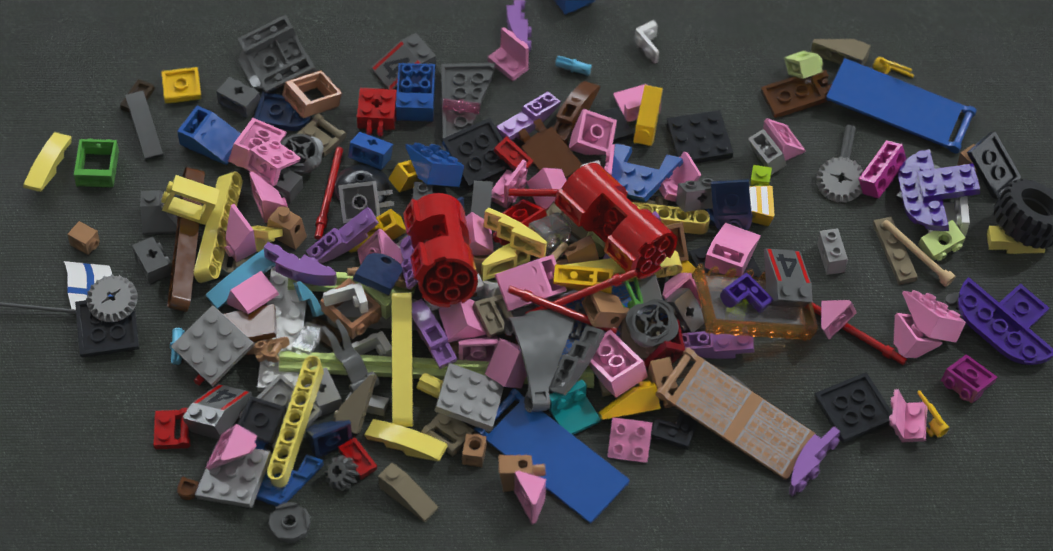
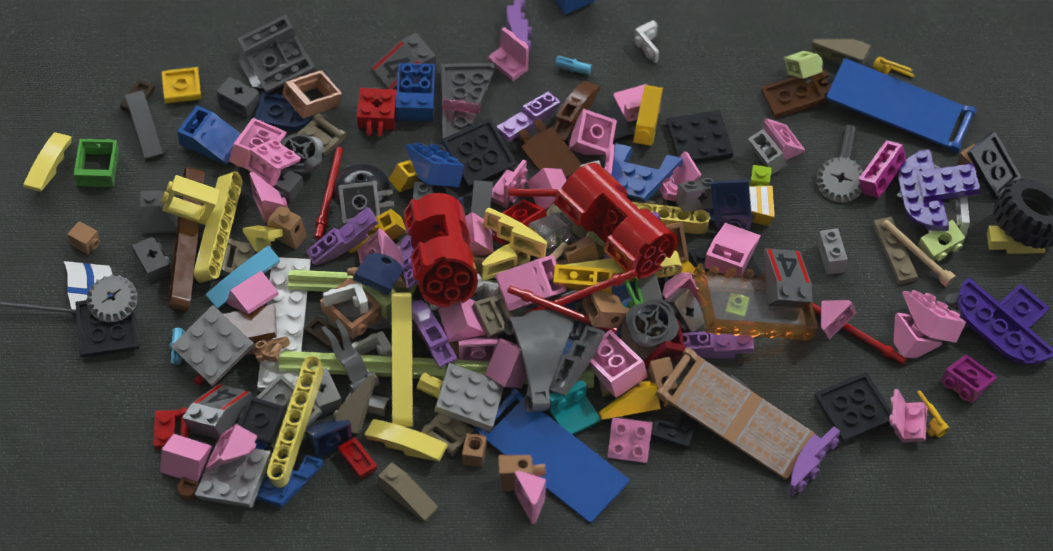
(184, 458): none -> bright pink slope
(239, 236): bright pink slope -> none
(289, 533): dark grey plate -> none
(304, 293): medium azure slope -> none
(306, 269): medium lavender slope -> none
(307, 339): clear plate -> none
(344, 466): dark grey gear -> none
(370, 150): blue brick -> none
(512, 153): red plate -> none
(748, 289): dark purple brick -> none

